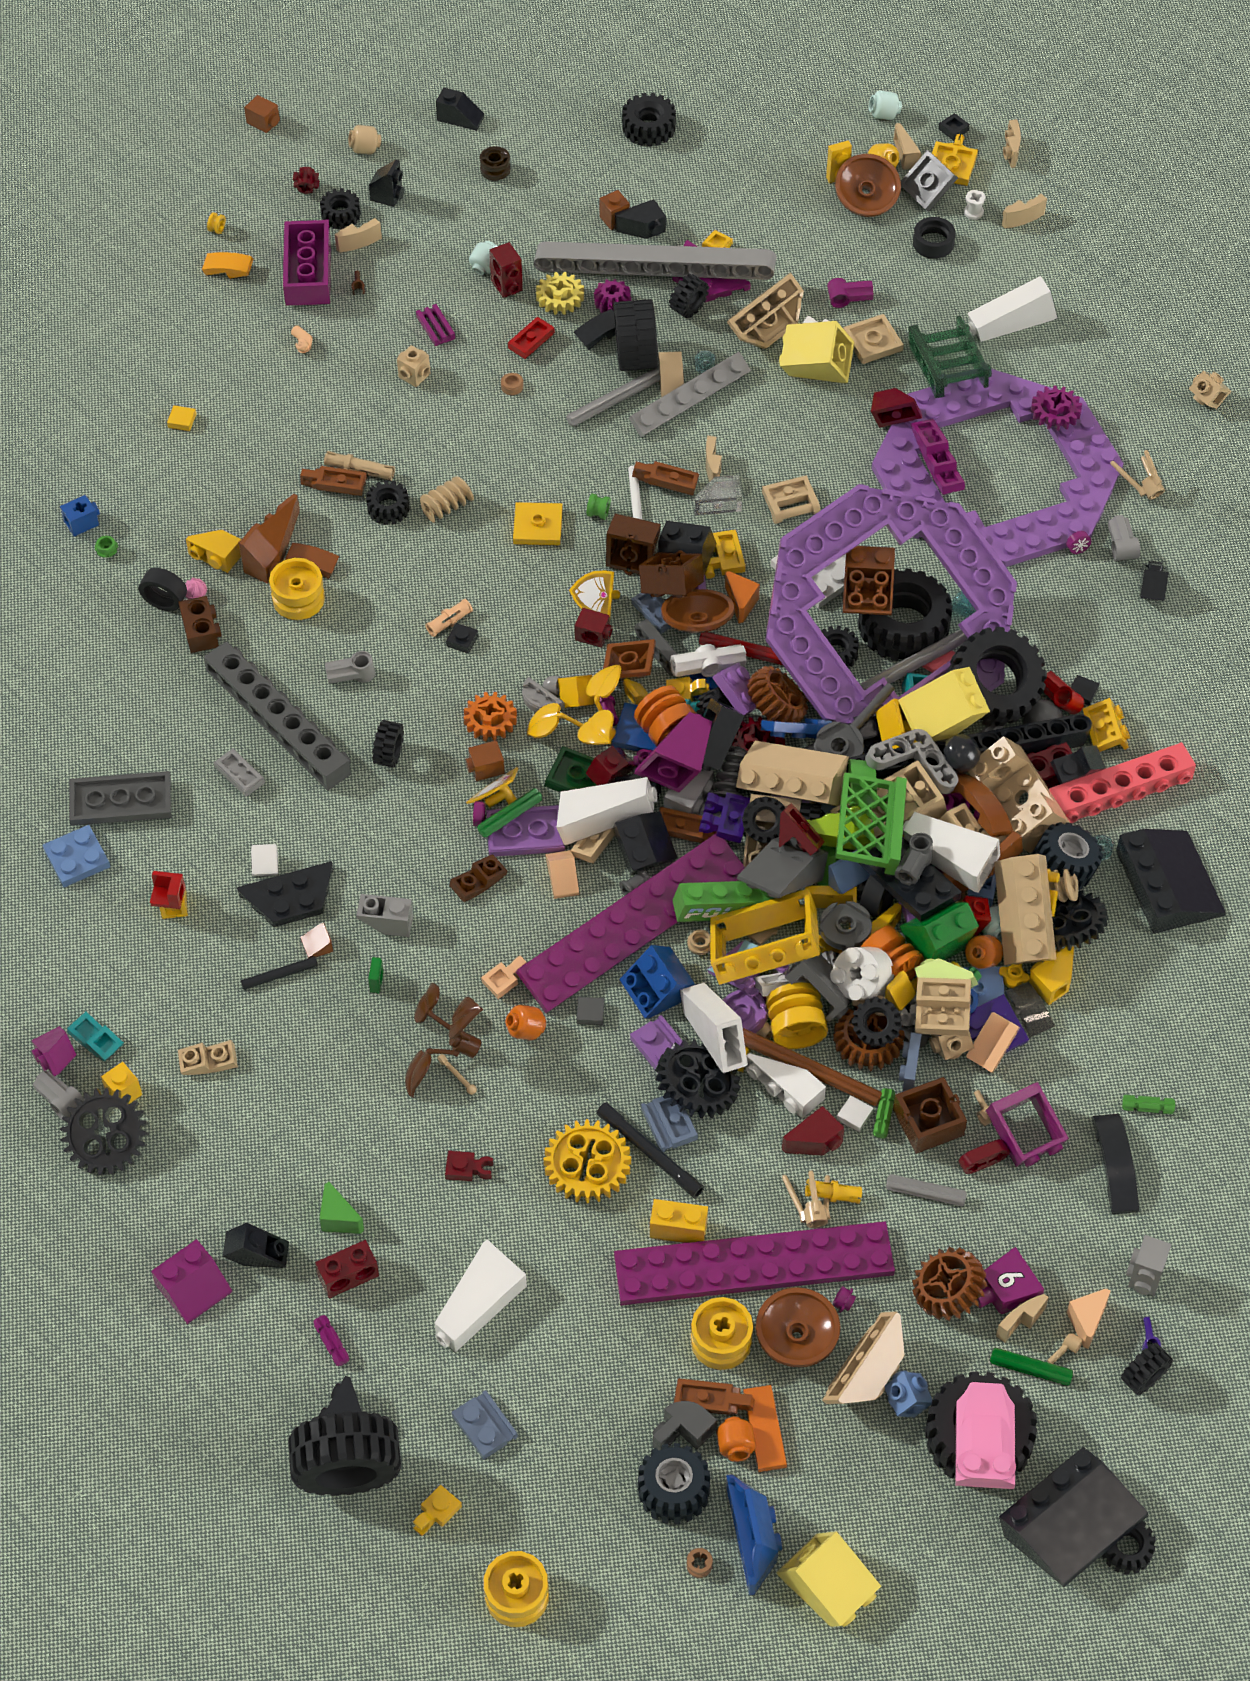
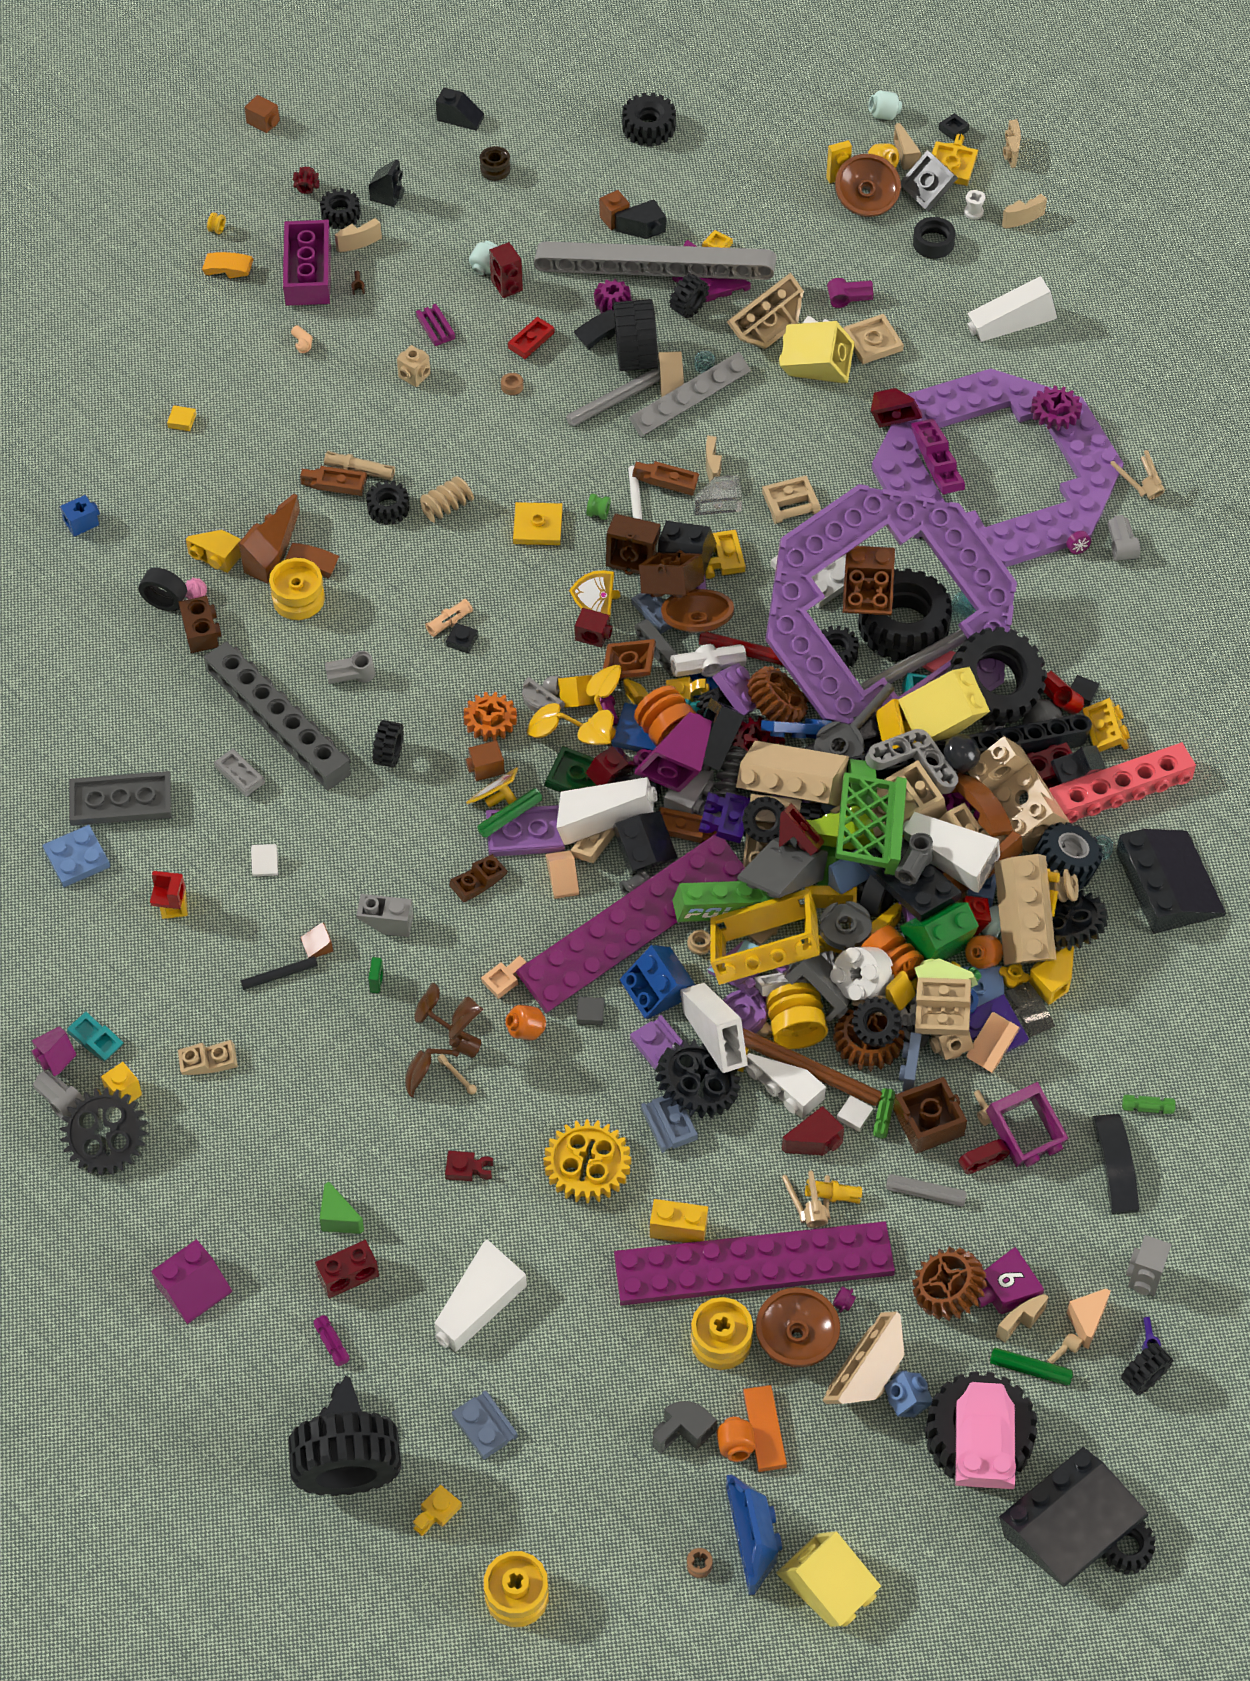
(106, 546): bright green plate -> none
(255, 1247): black slope -> none
(290, 895): black wing -> none
(364, 139): tan head -> none
(478, 813): magenta tile -> none
(560, 293): light yellow gear -> none
(674, 1483): black wheel -> none
(682, 1177): black piece -> none
(713, 1396): dark orange hinge -> none
(743, 594): orange slope -> none
(932, 368): clear green fence -> none
(1153, 581): black slope -> none
(1209, 389): tan brick -> none

